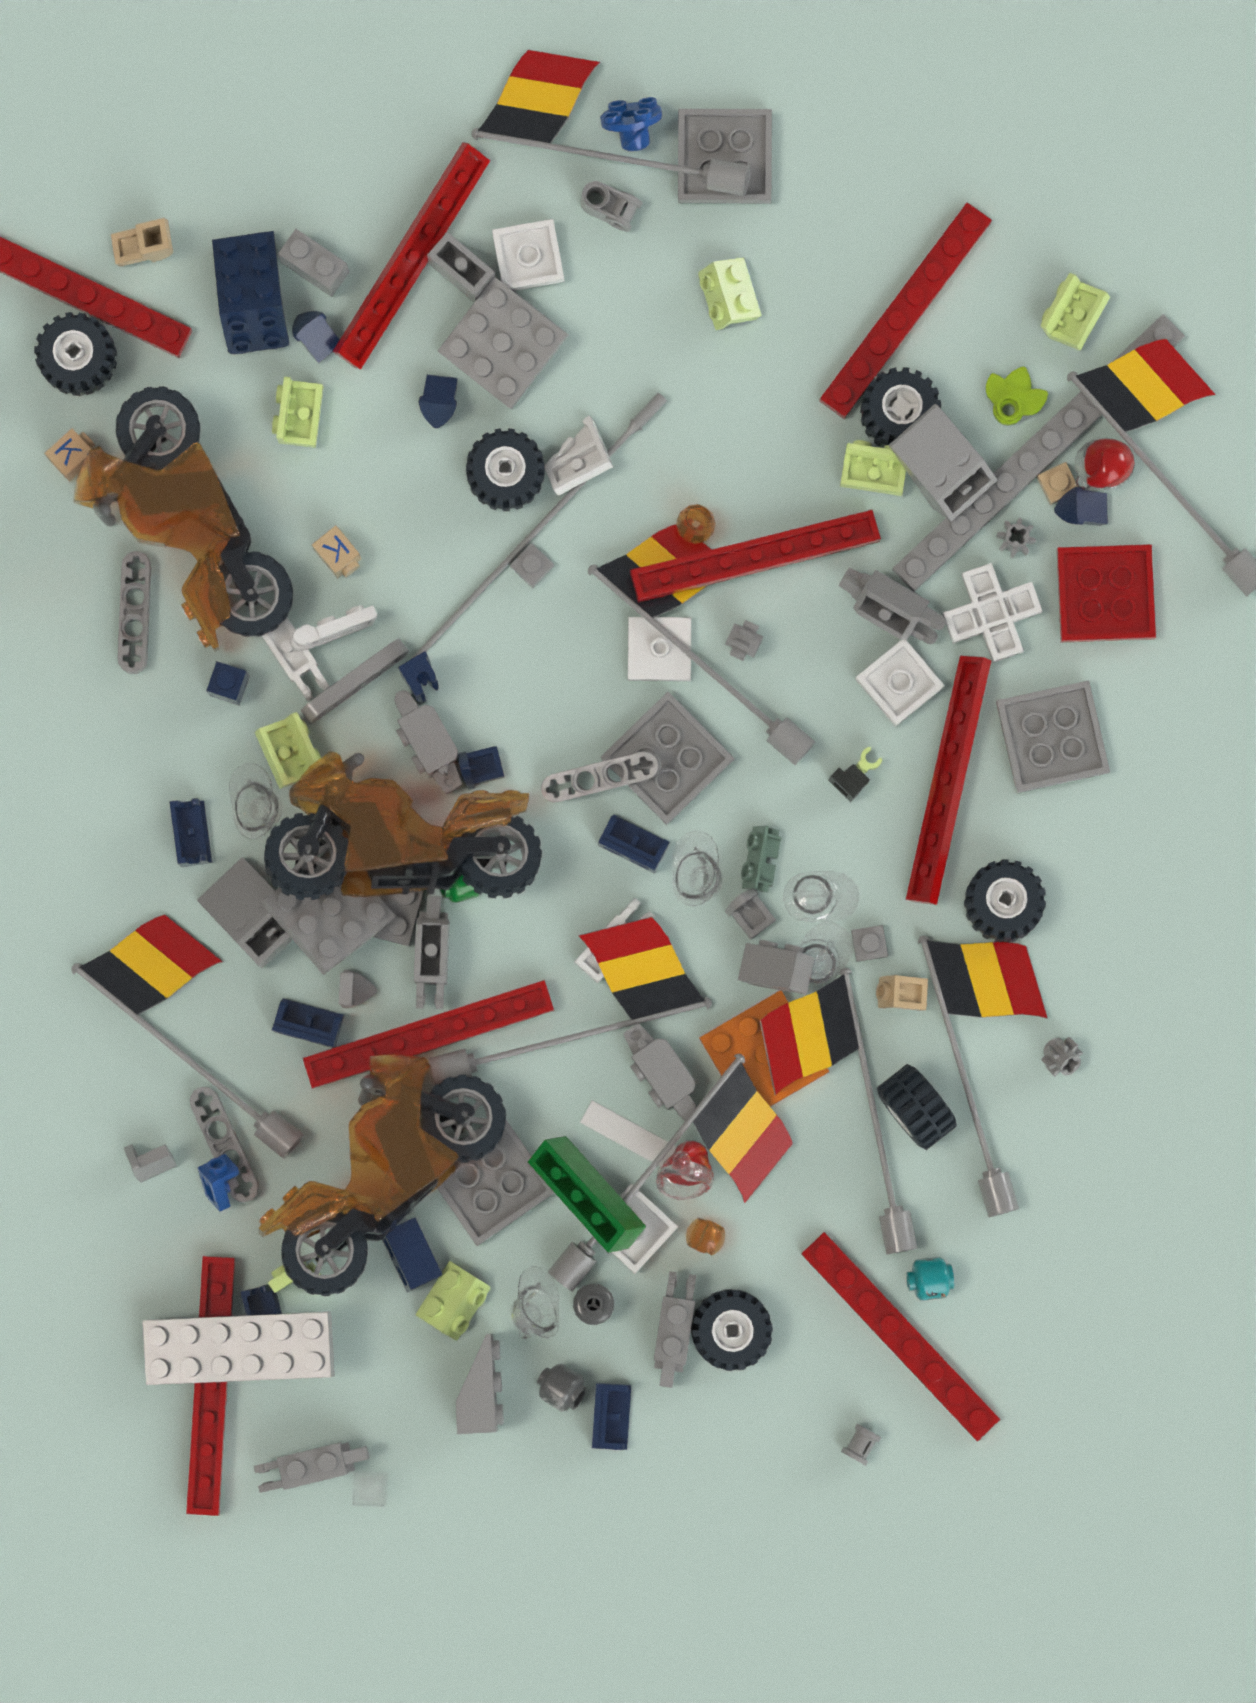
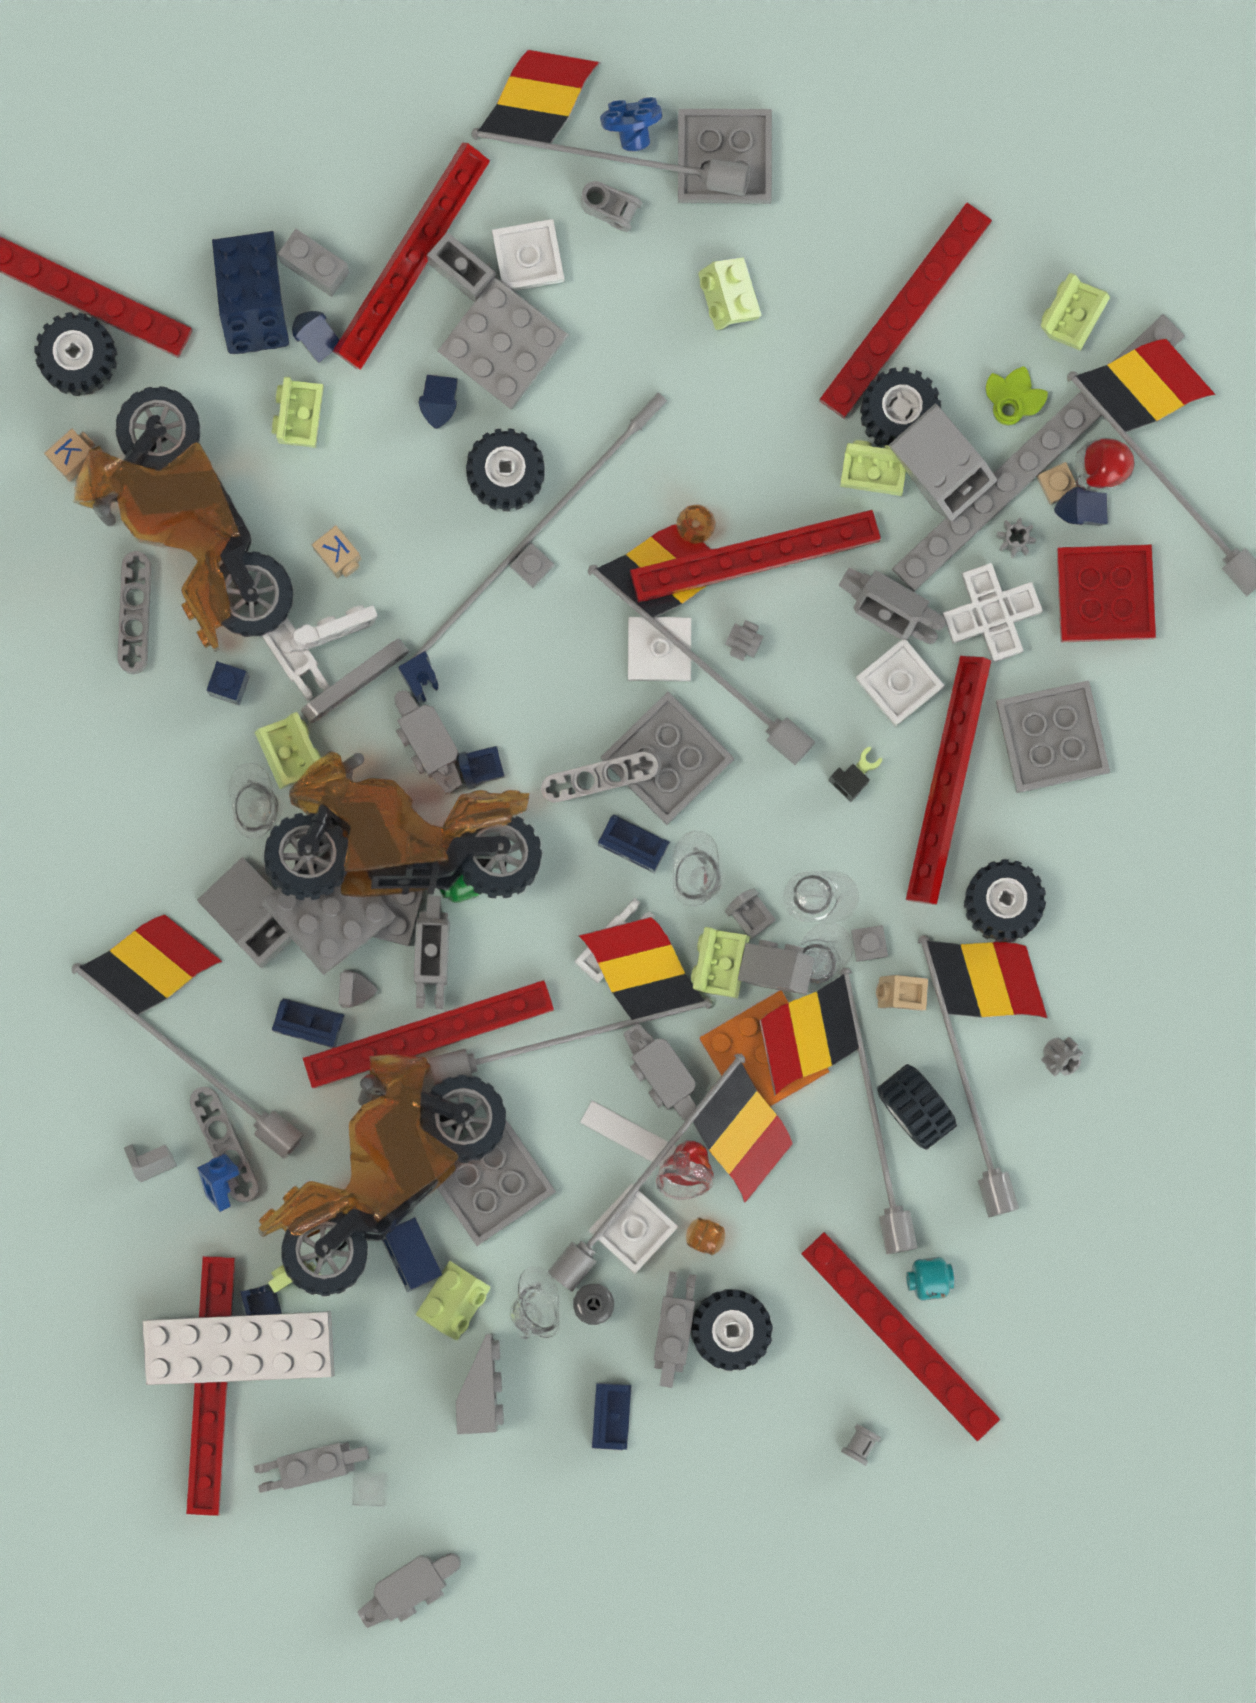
(145, 242): tan brick -> none
(190, 832): dark blue hinge -> none
(407, 1587): none -> light grey hinge
(561, 1387): dark grey head -> none
(578, 459): white wing -> none
(586, 1194): green brick -> none
(719, 962): none -> yellowish green bracket
(756, 873): sand green hinge -> none

